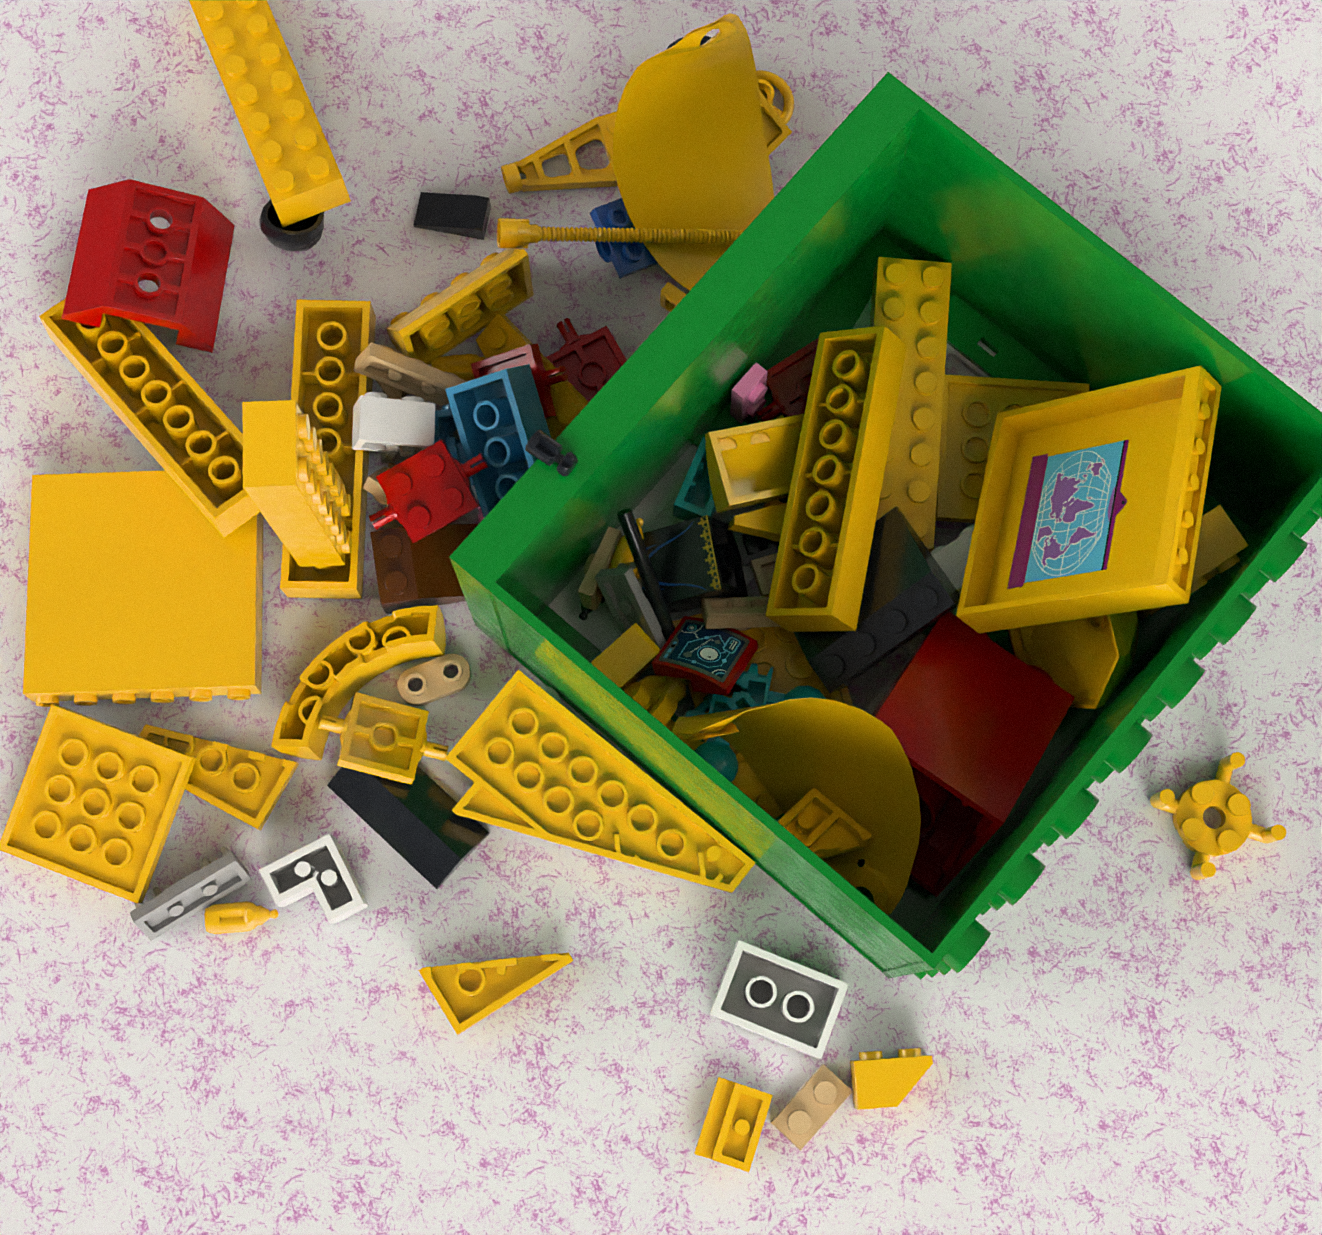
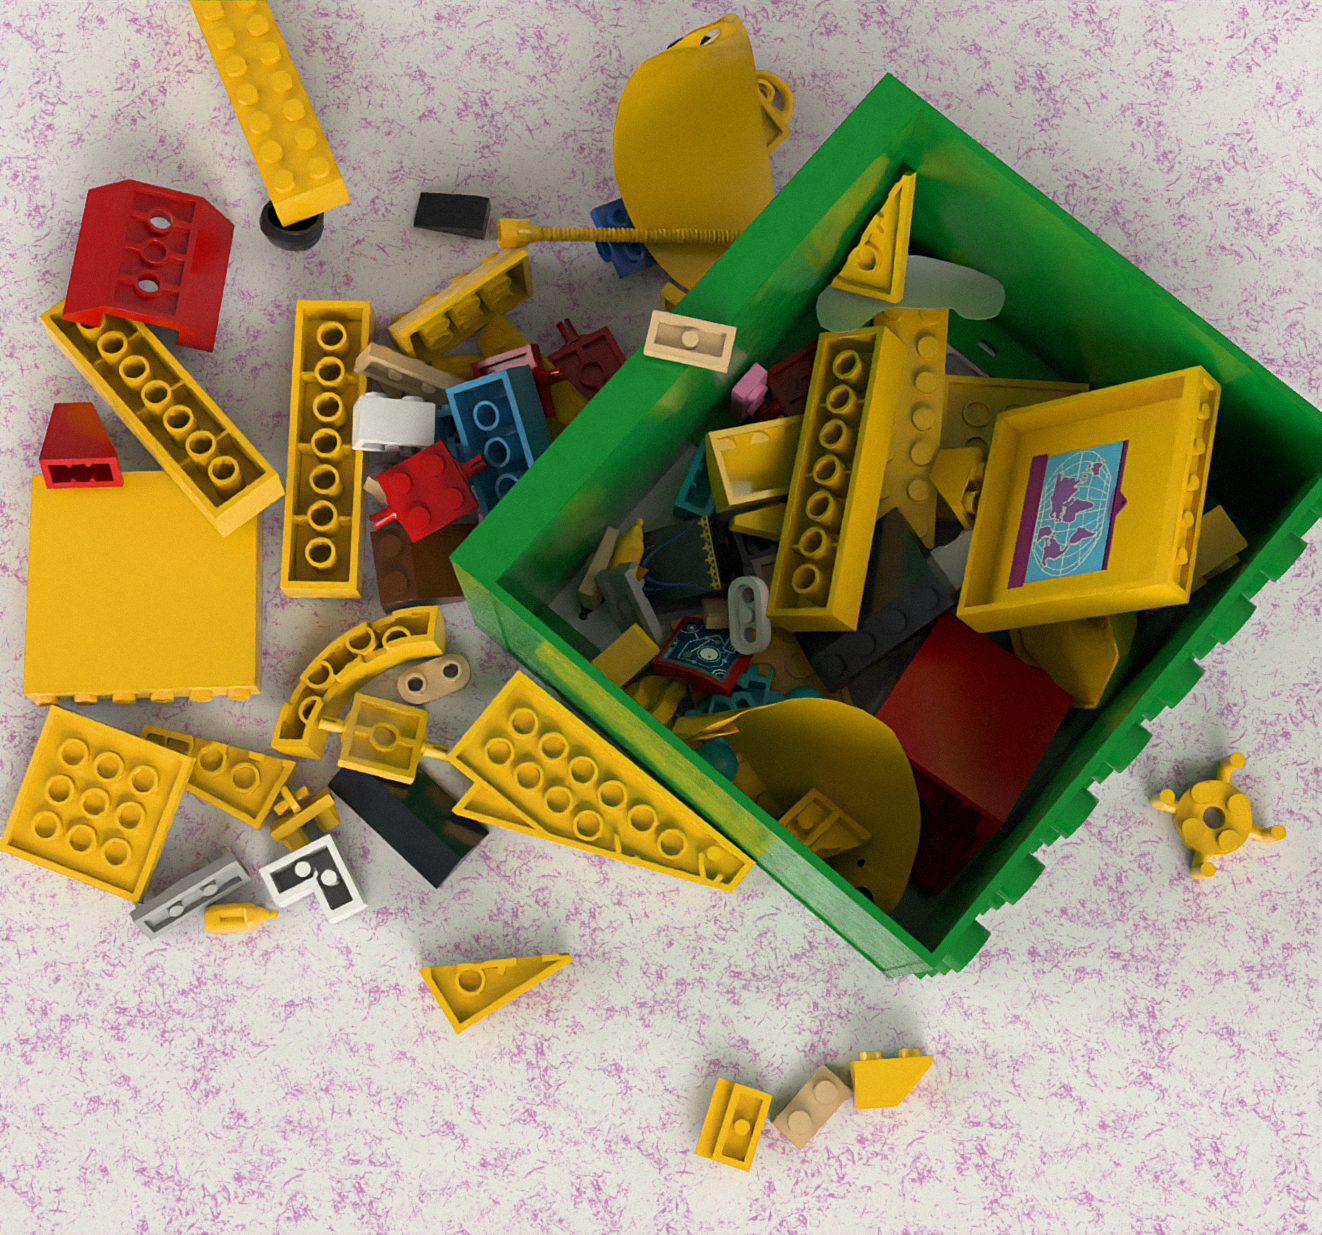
(78, 450): none -> red slope
(289, 828): none -> yellow hips
(295, 483): yellow brick -> none
(550, 451): black piece -> none
(598, 129): yellow plate -> none
(646, 571): black bar -> none
(690, 341): none -> tan plate
(748, 615): none -> white plate
(779, 999): white brick -> none
(880, 259): none -> yellow wing
(927, 285): none -> sticker
(959, 481): none -> yellow slope

